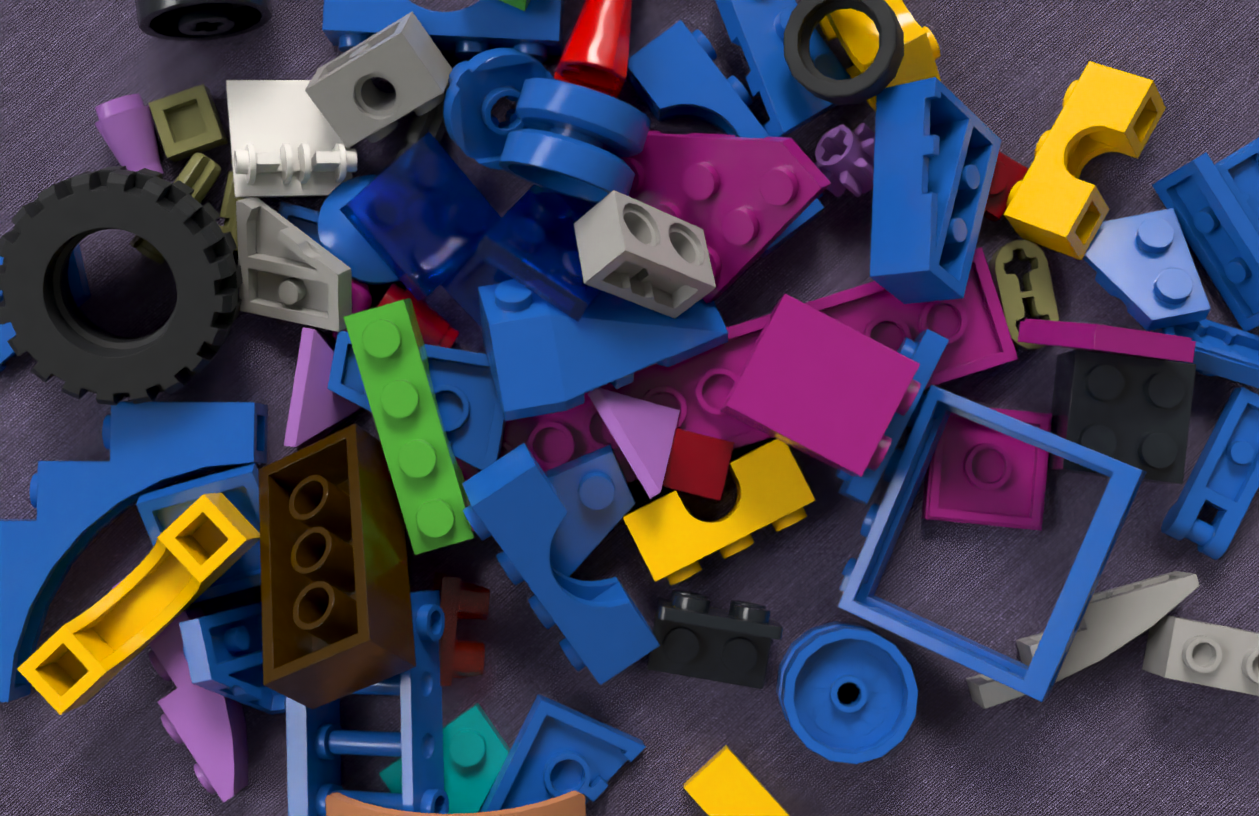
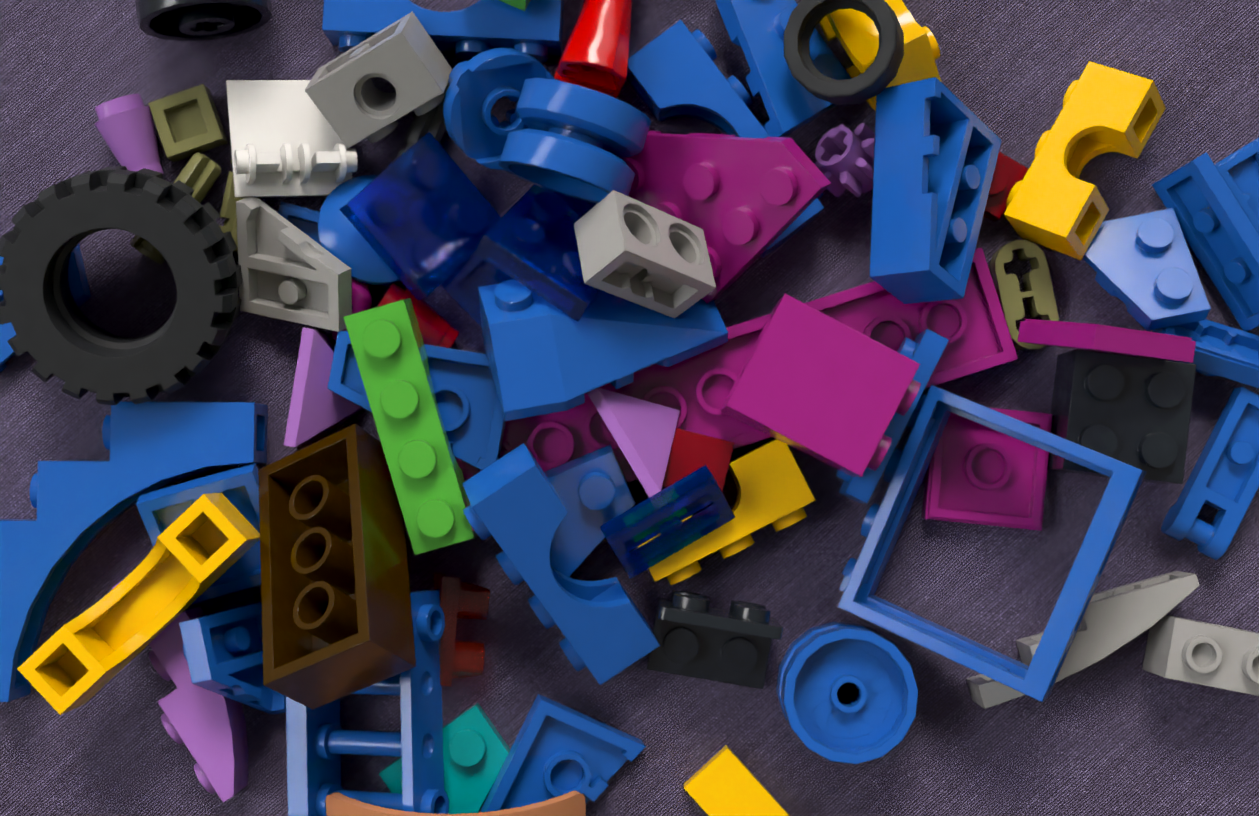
(664, 516): none -> clear blue tile

